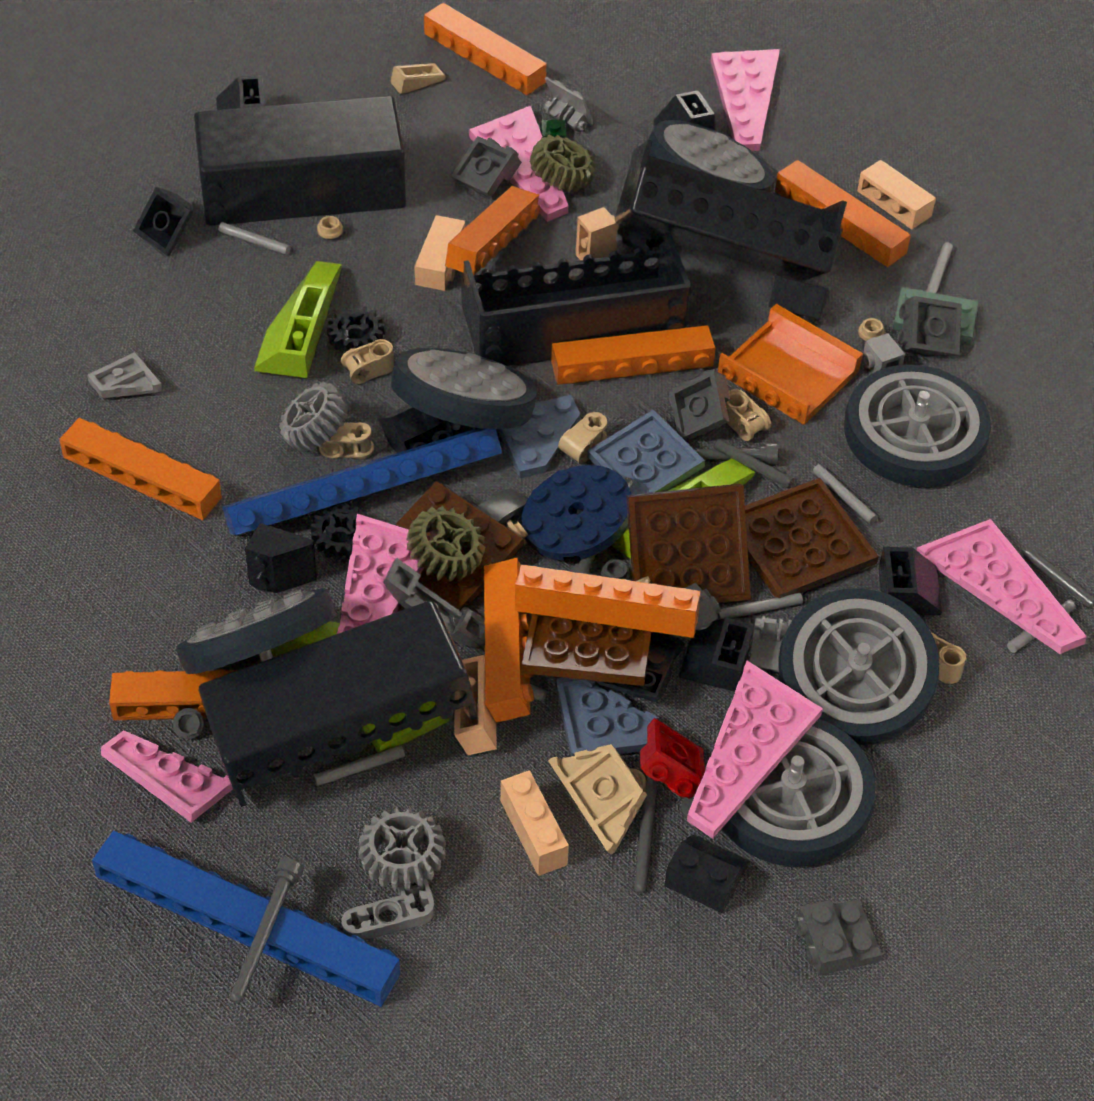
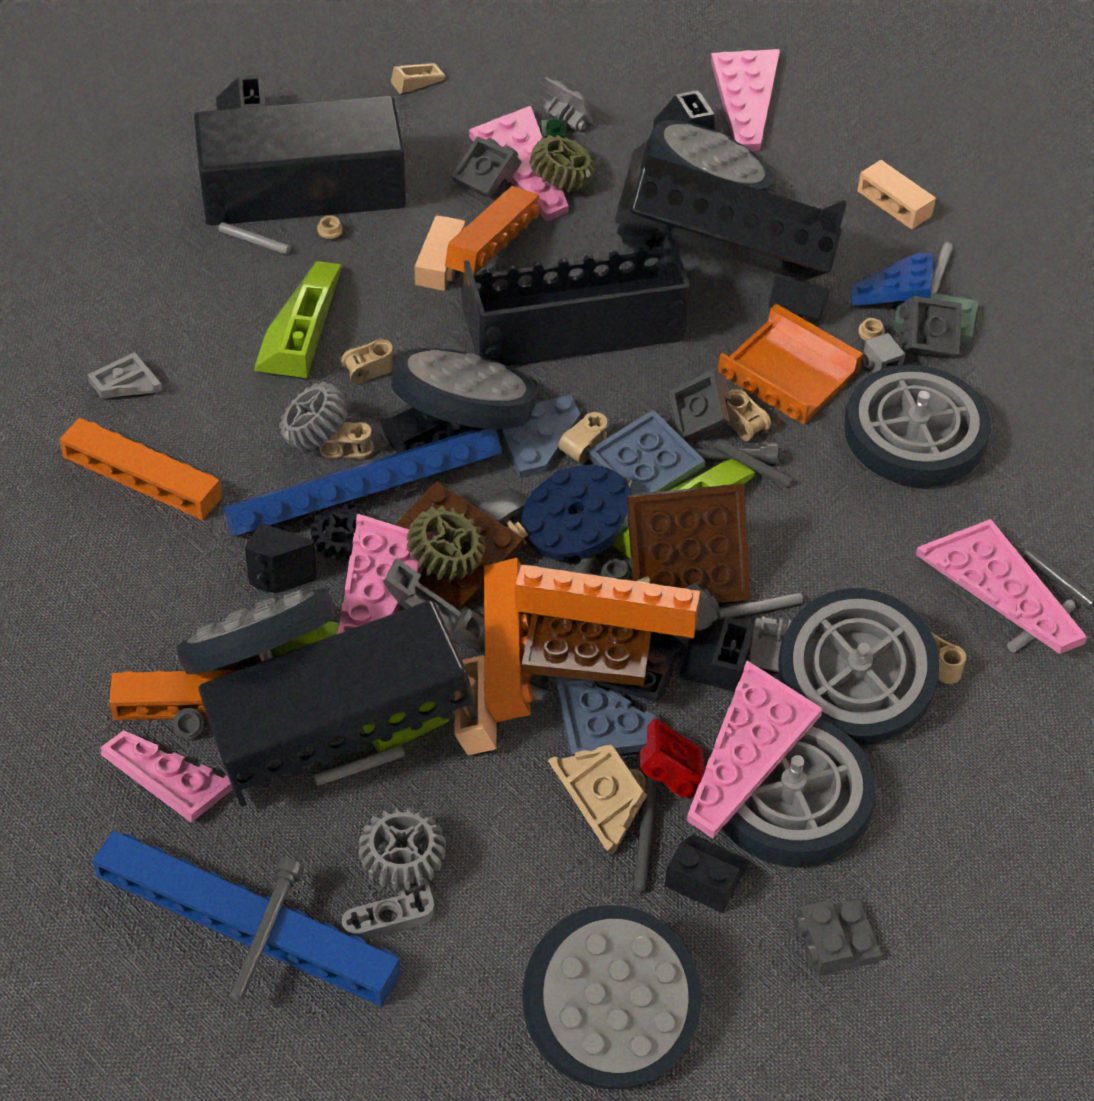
(163, 220): black slope -> none
(355, 328): black gear -> none
(485, 48): orange brick -> none
(534, 823): light nougat brick -> none
(596, 234): light nougat brick -> none
(611, 997): none -> light grey wheel
(632, 354): orange brick -> none
(804, 539): reddish brown plate -> none
(845, 494): light grey bar -> none
(859, 224): orange brick -> none
(897, 282): none -> blue plate
(910, 579): black slope -> none

